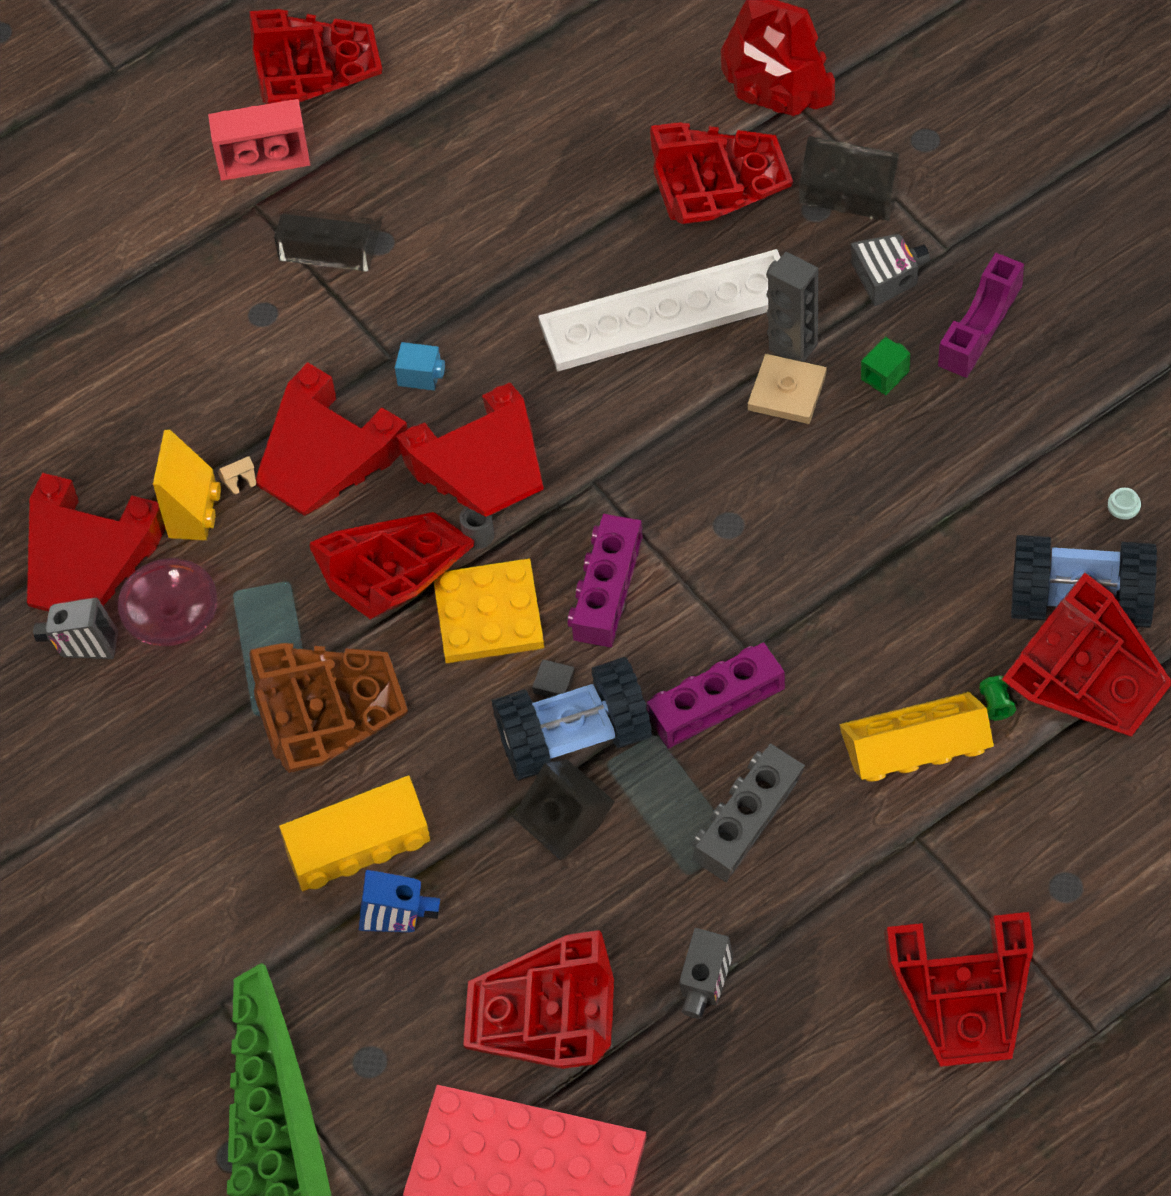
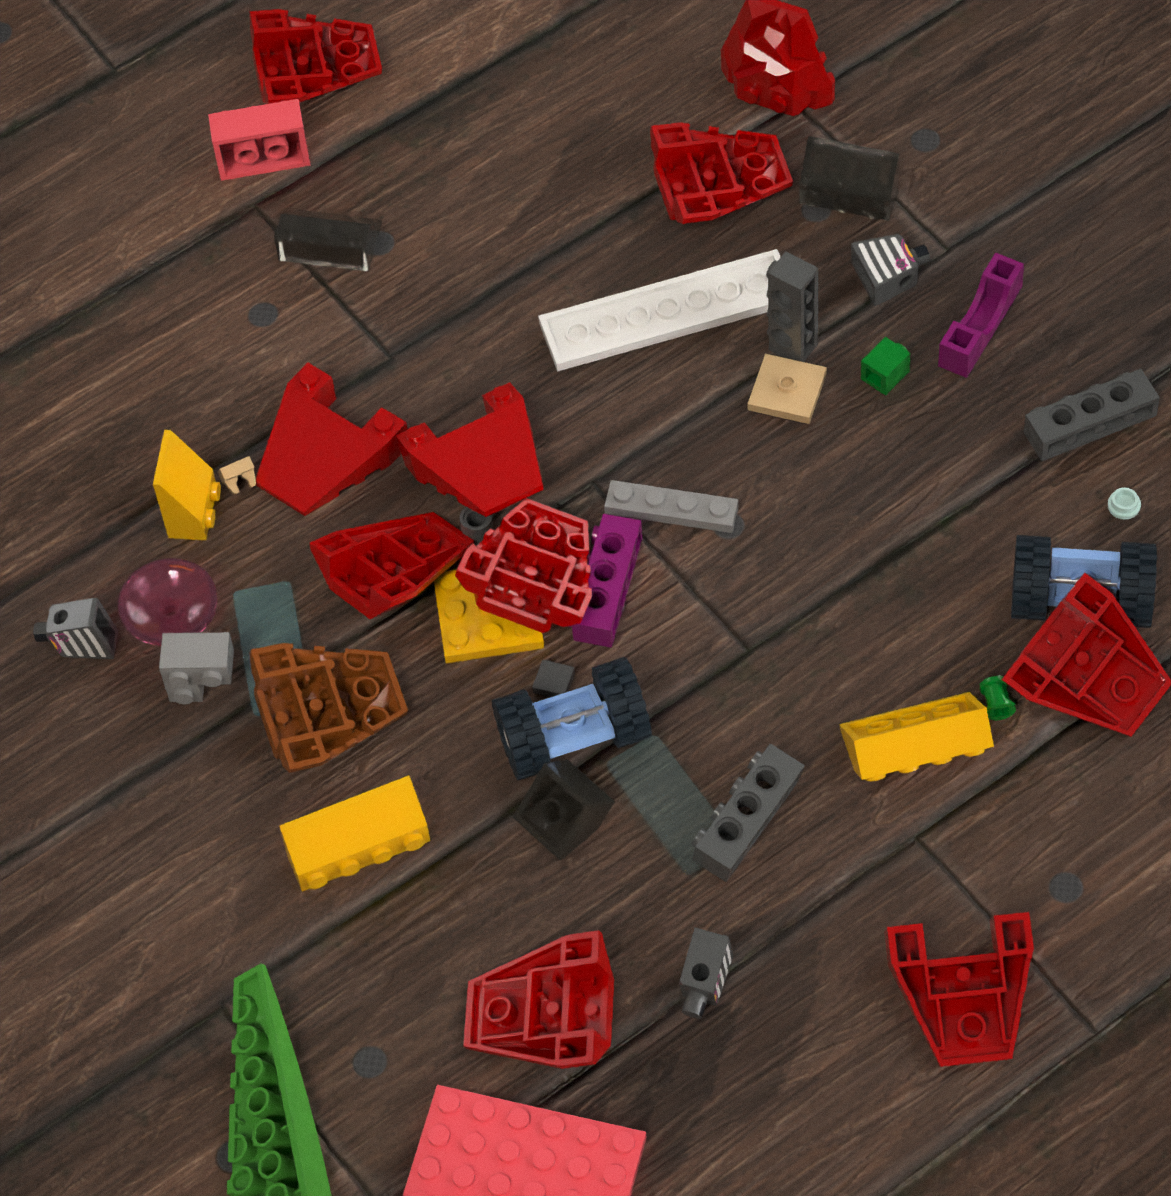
(82, 553): red wedge -> none
(194, 661): none -> light grey brick
(393, 903): blue torso -> none
(419, 366): dark azure brick -> none
(531, 568): none -> red wedge
(671, 506): none -> light grey plate
(707, 710): magenta brick -> none
(1107, 415): none -> dark grey brick

